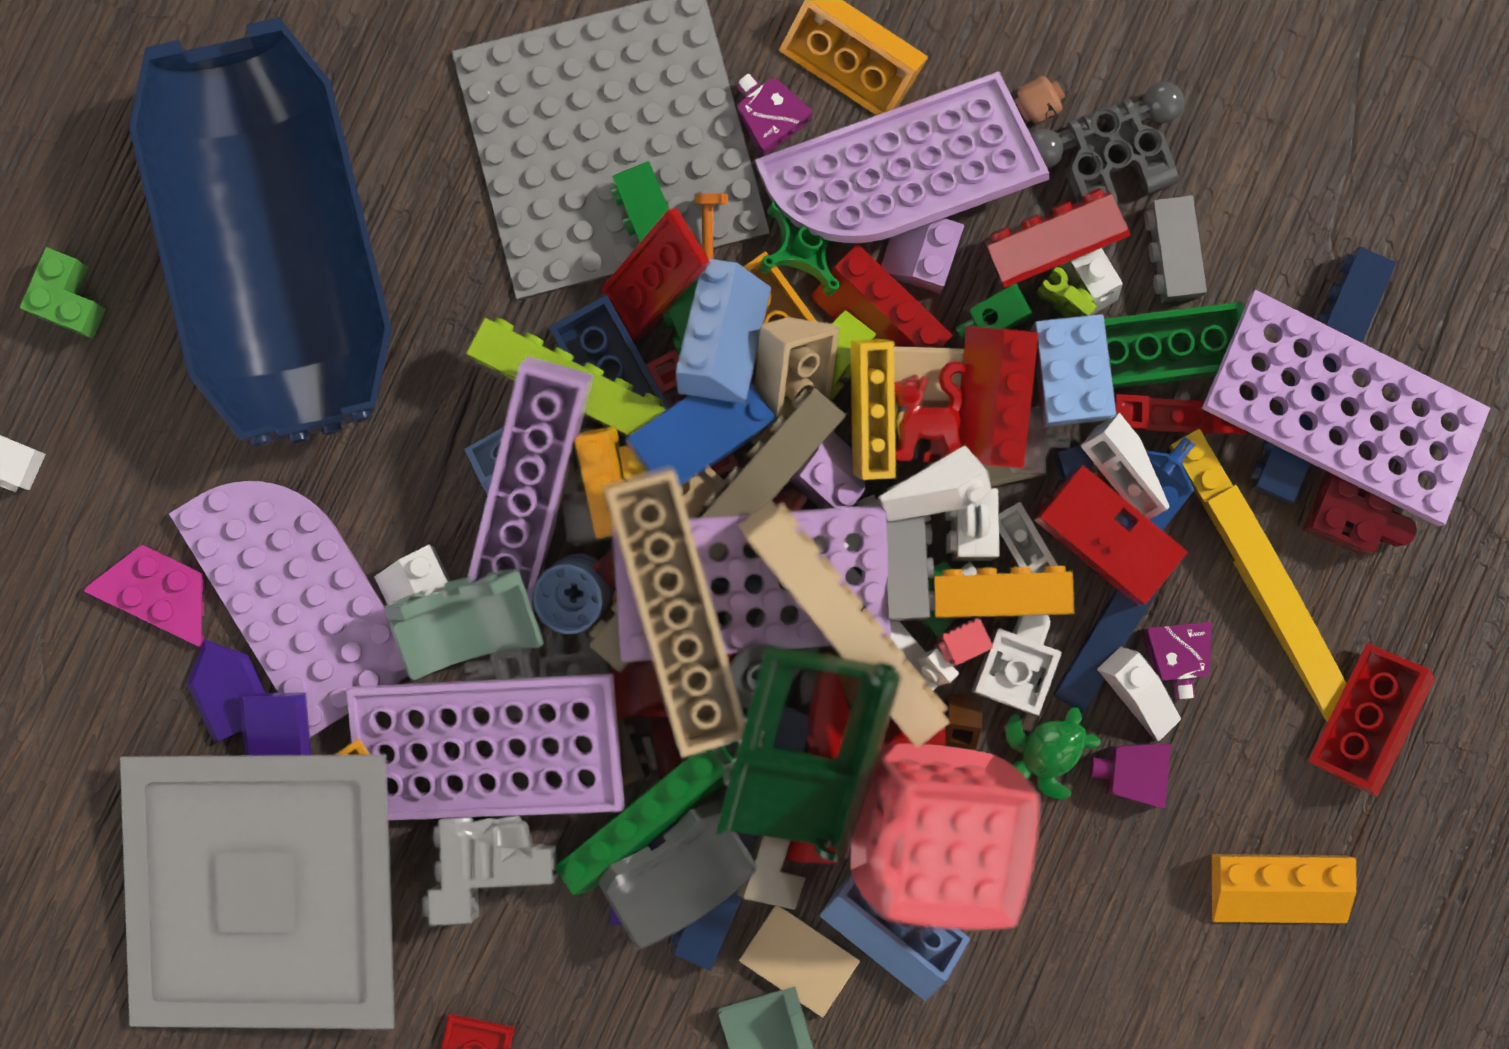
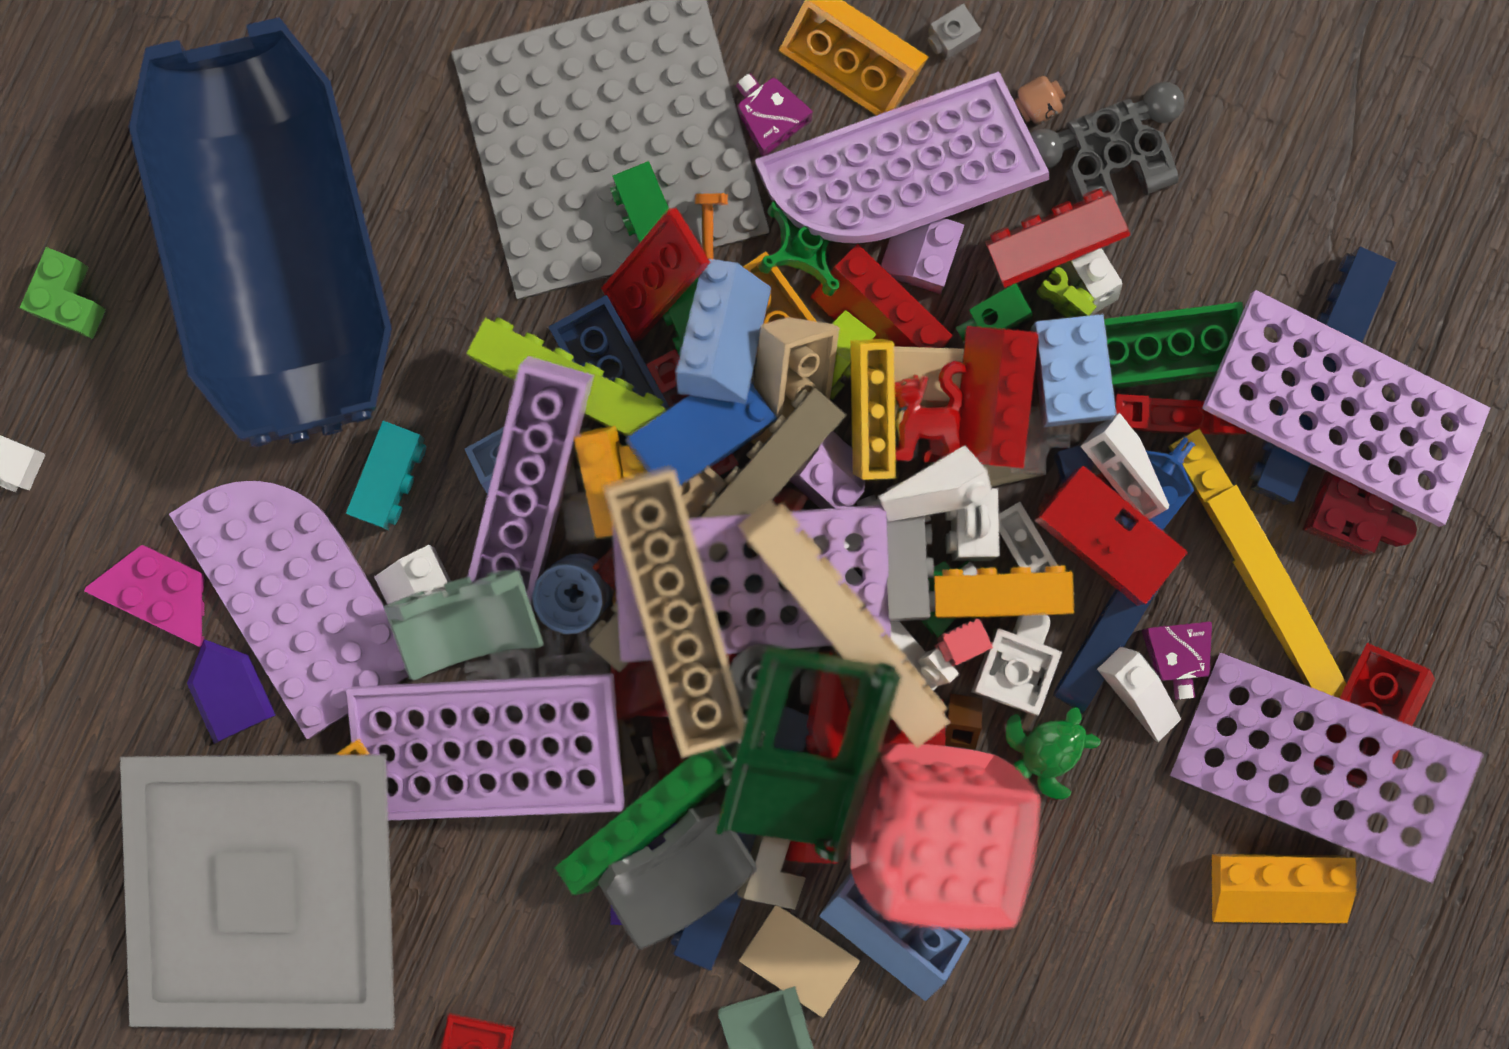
(275, 724): dark purple tile -> none
(386, 476): none -> teal brick
(480, 856): light grey brick -> none
(953, 32): none -> light grey brick
(1136, 772): magenta torso -> none
(1175, 249): light grey brick -> none
(1359, 724): none -> lavender piece

